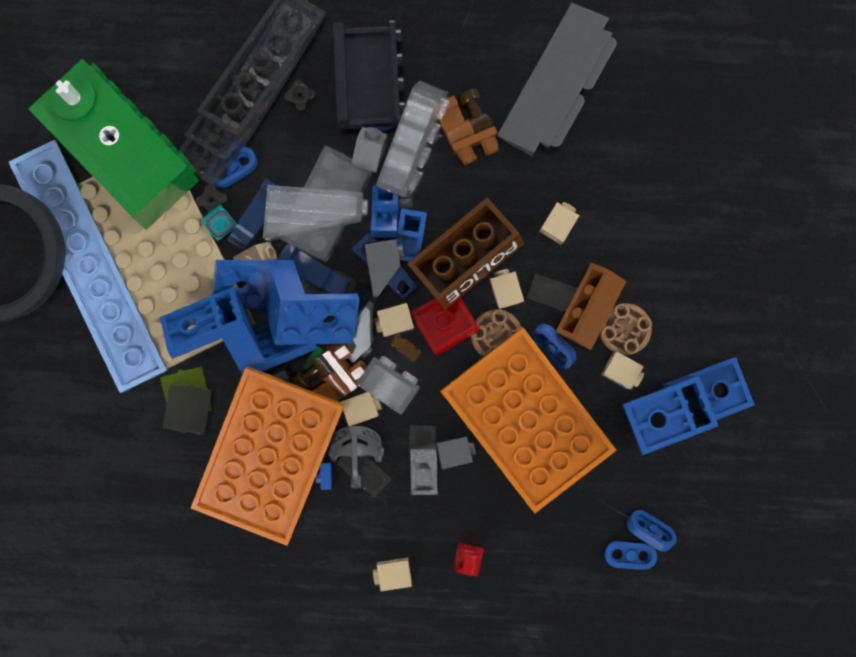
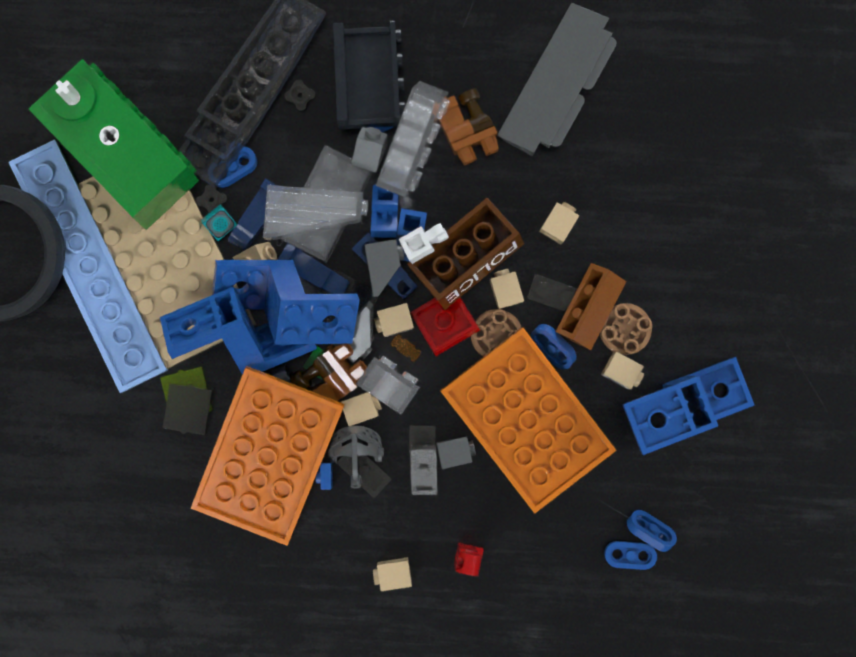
(419, 243): none -> white plate

